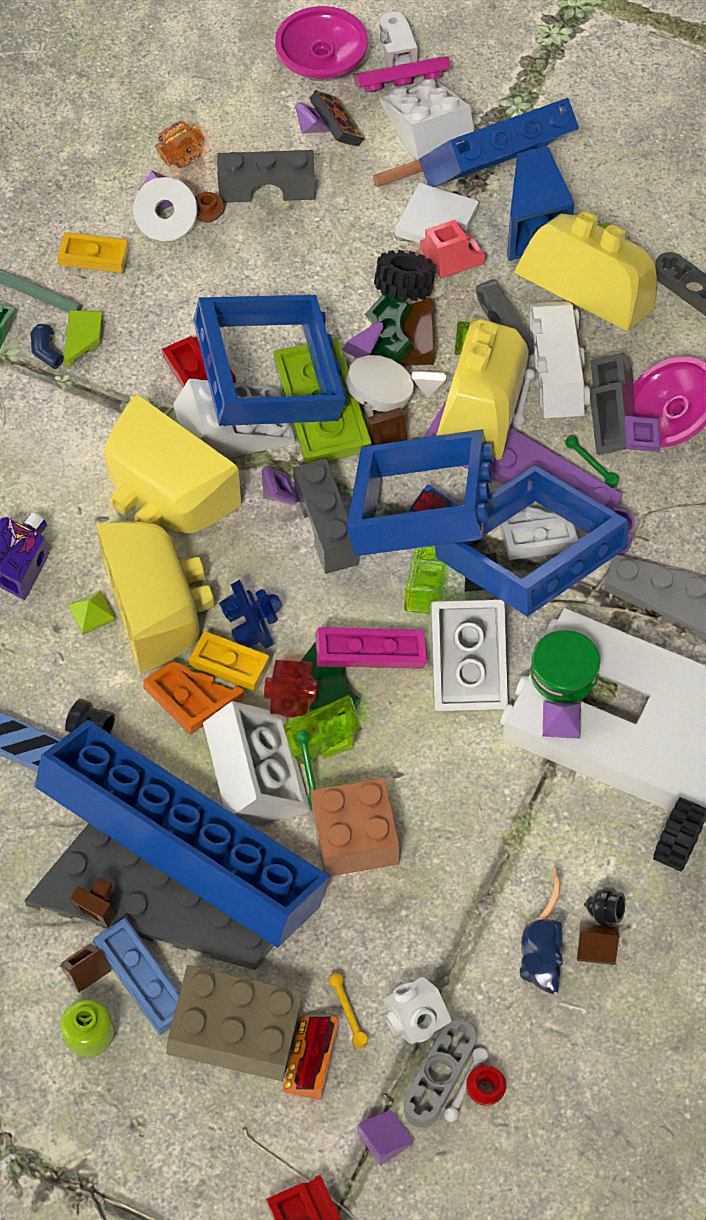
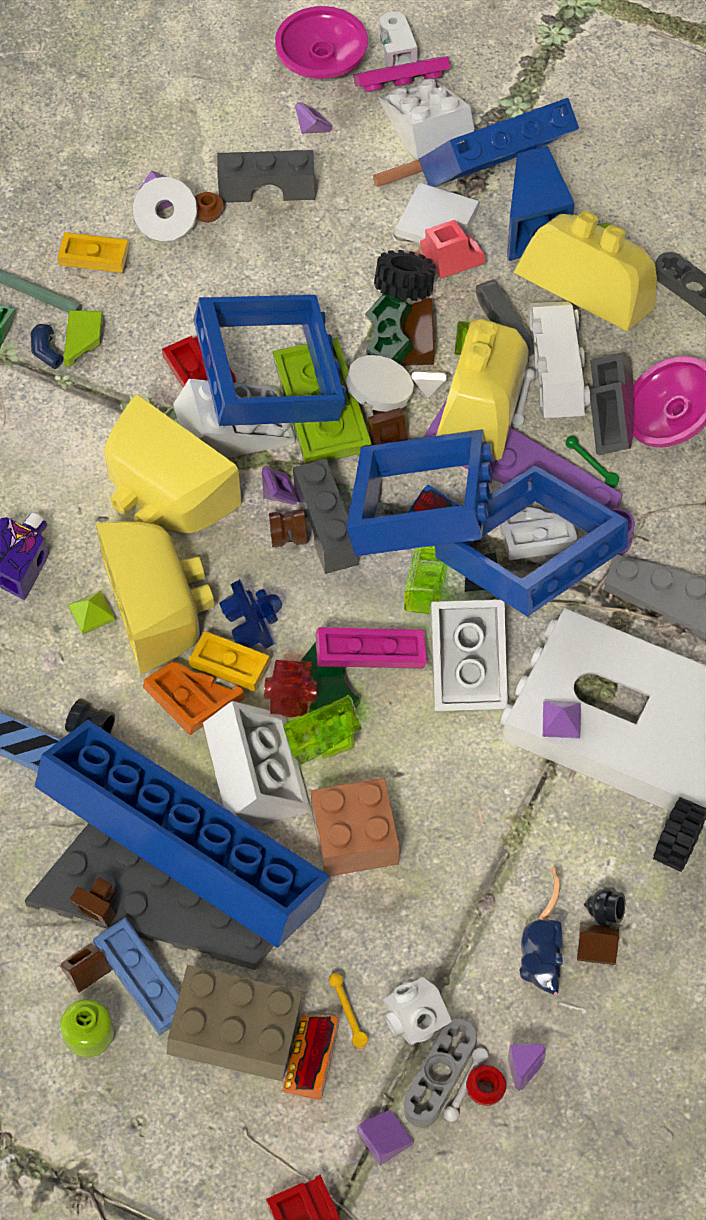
(179, 144): clear orange head -> none
(288, 528): none -> reddish brown wheel
(303, 738): green hinge -> none
(336, 118): black tile -> none
(364, 341): medium lavender slope -> none
(525, 1062): none -> medium lavender slope
(565, 666): green head -> none
(642, 433): medium lavender slope -> none

